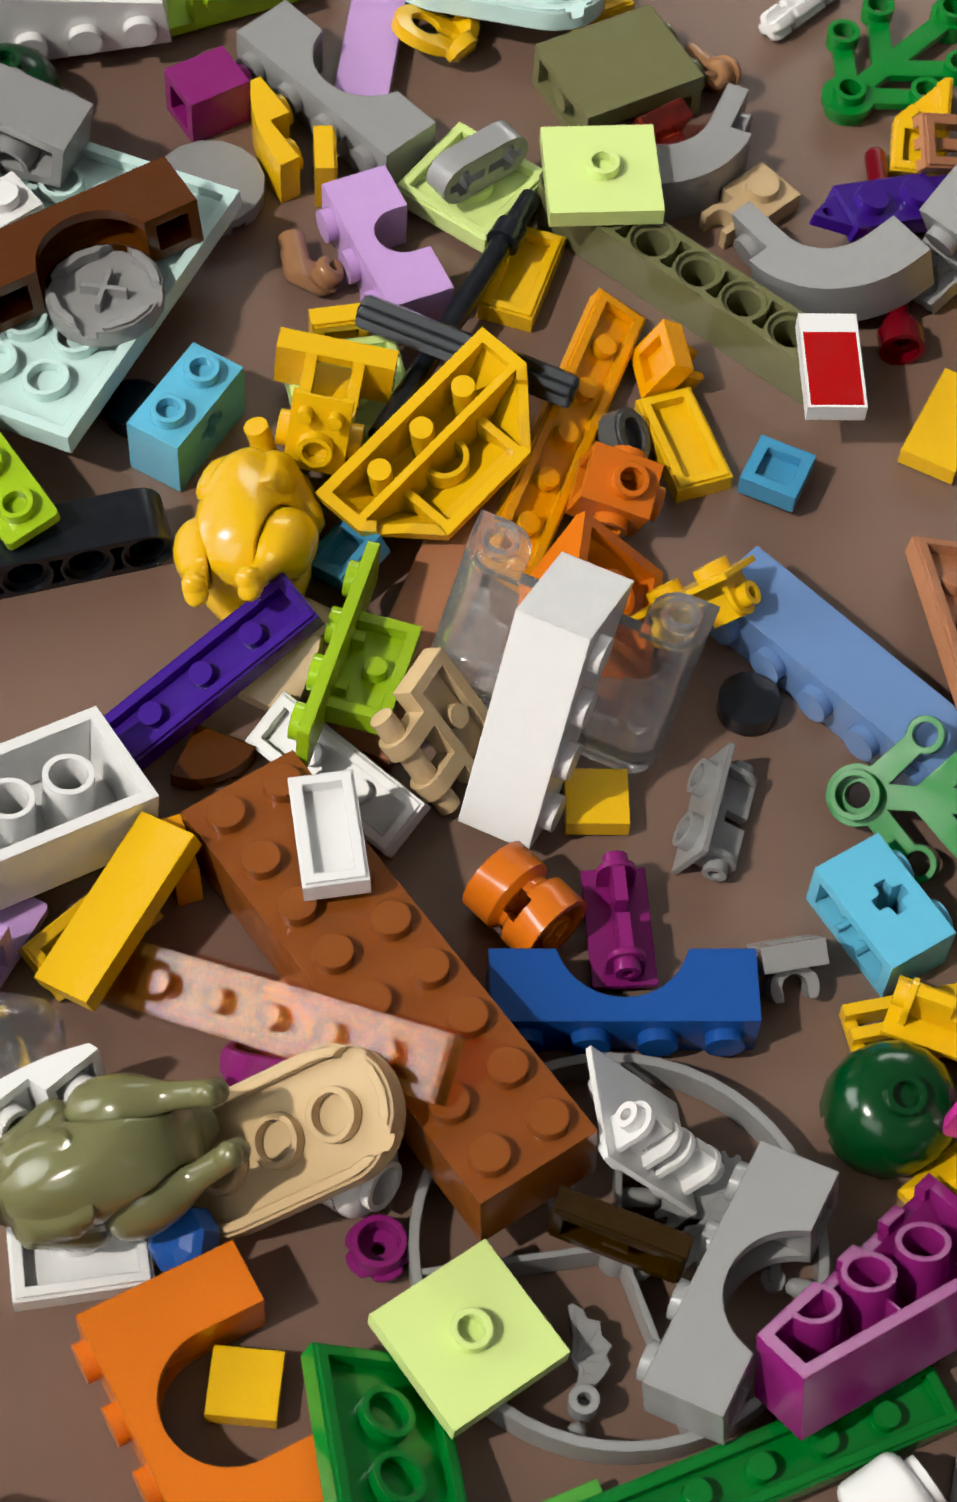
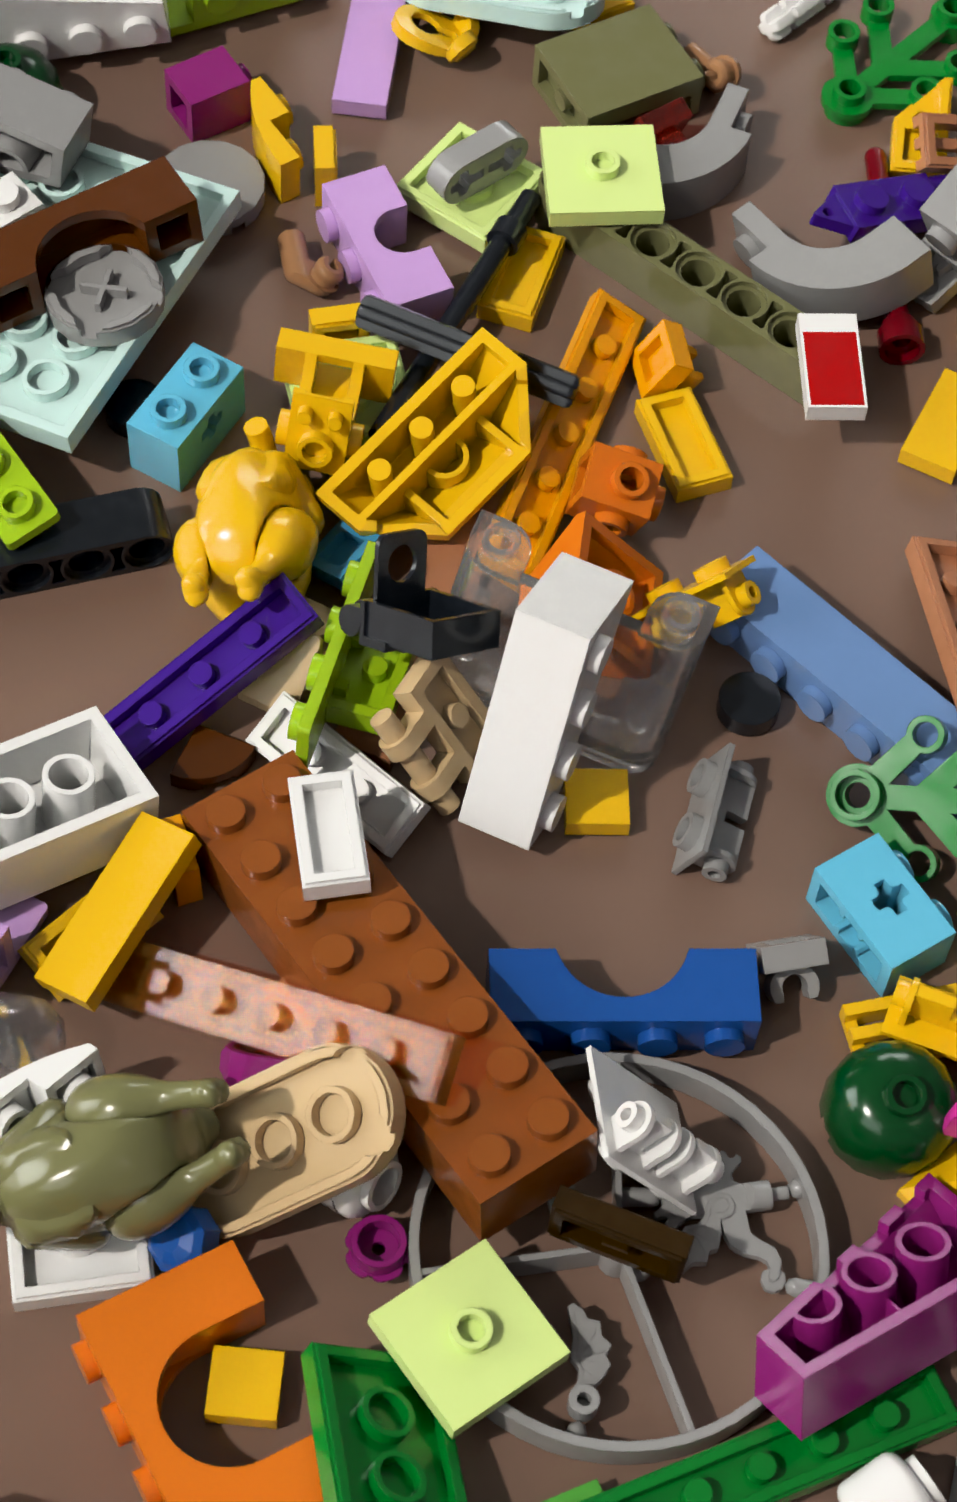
(369, 129): light grey arch -> none
(414, 618): none -> black piece
(516, 895): orange wheel -> none
(618, 925): magenta hinge -> none
(624, 428): dark grey tile -> none
(762, 188): tan plate -> none
(773, 1217): light grey arch -> none
(776, 473): dark azure plate -> none

